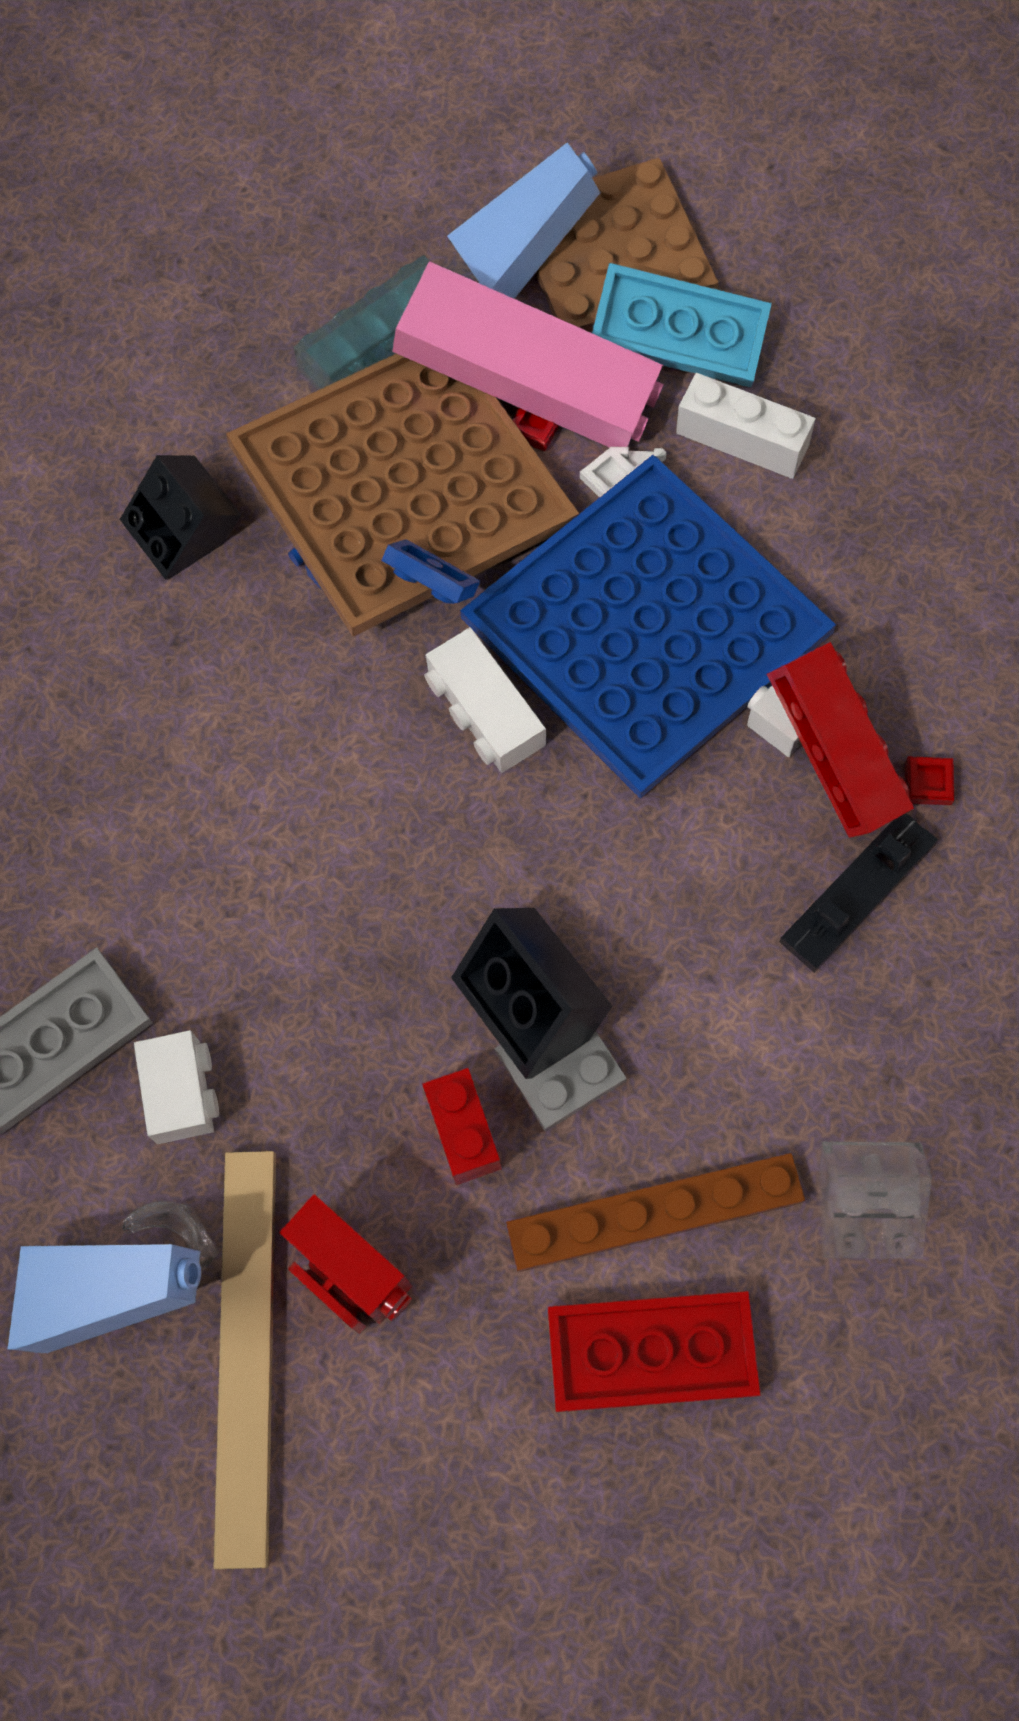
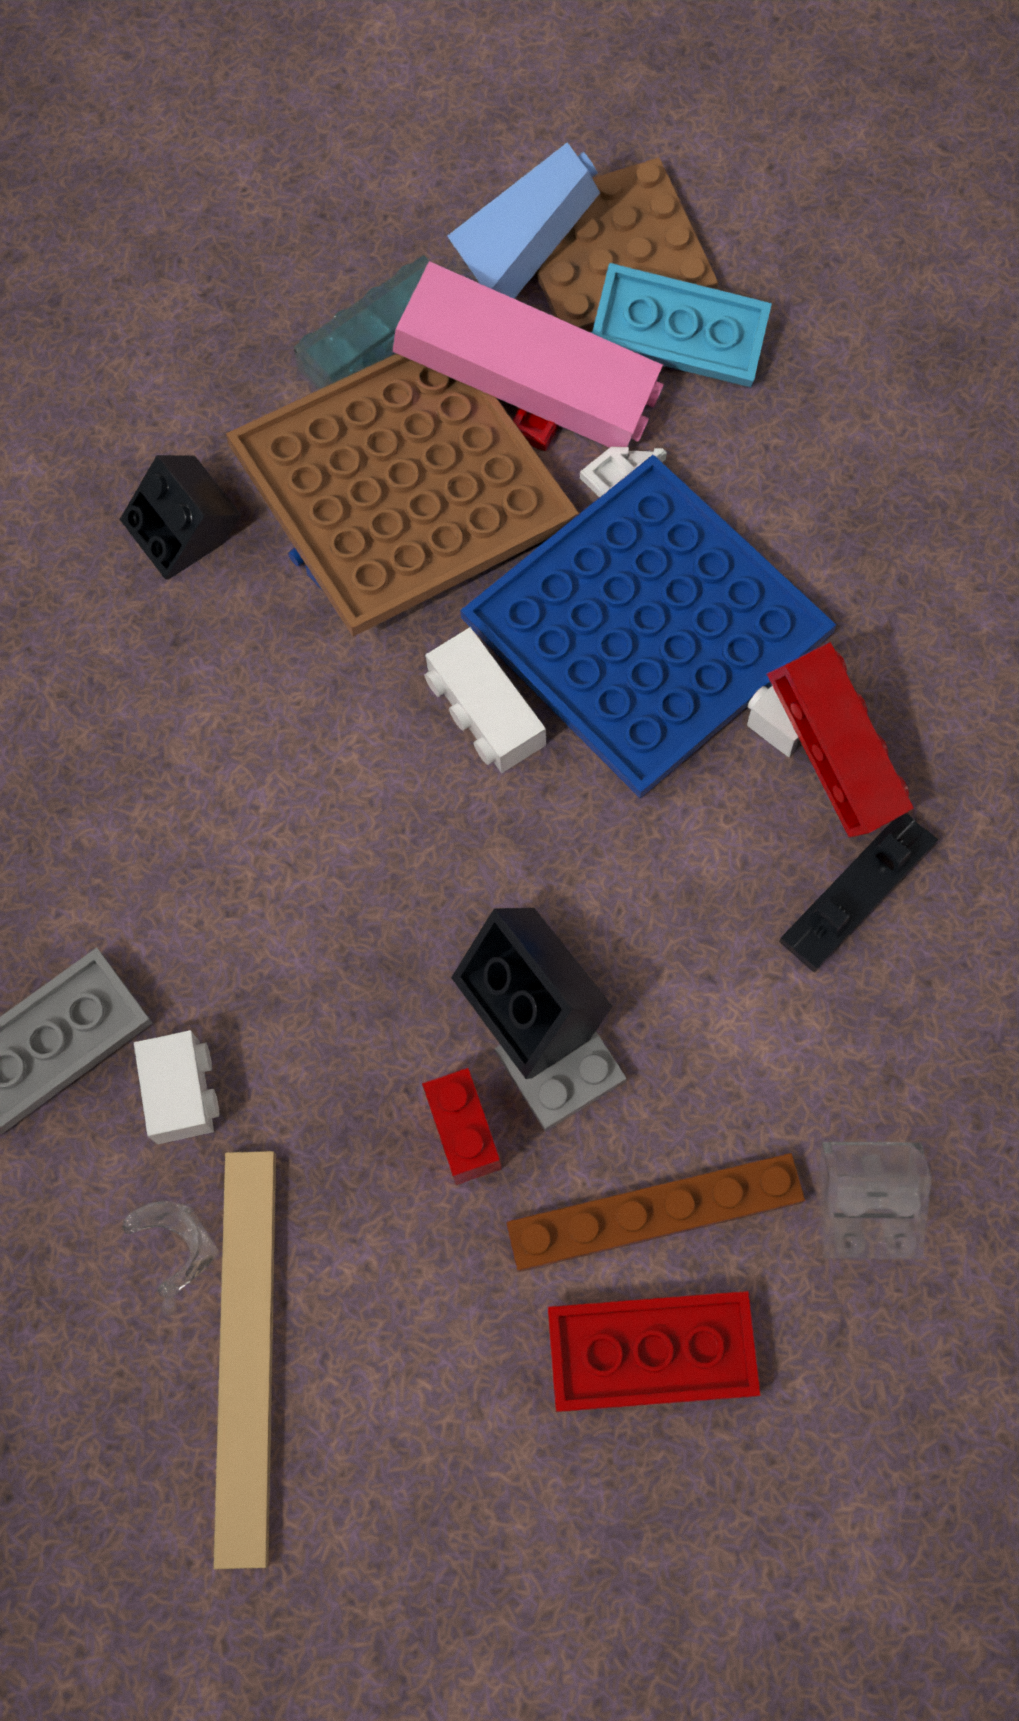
(96, 1289): light blue slope -> none
(344, 1267): red brick -> none
(418, 565): blue plate -> none
(744, 425): white brick -> none
(930, 780): red tile -> none

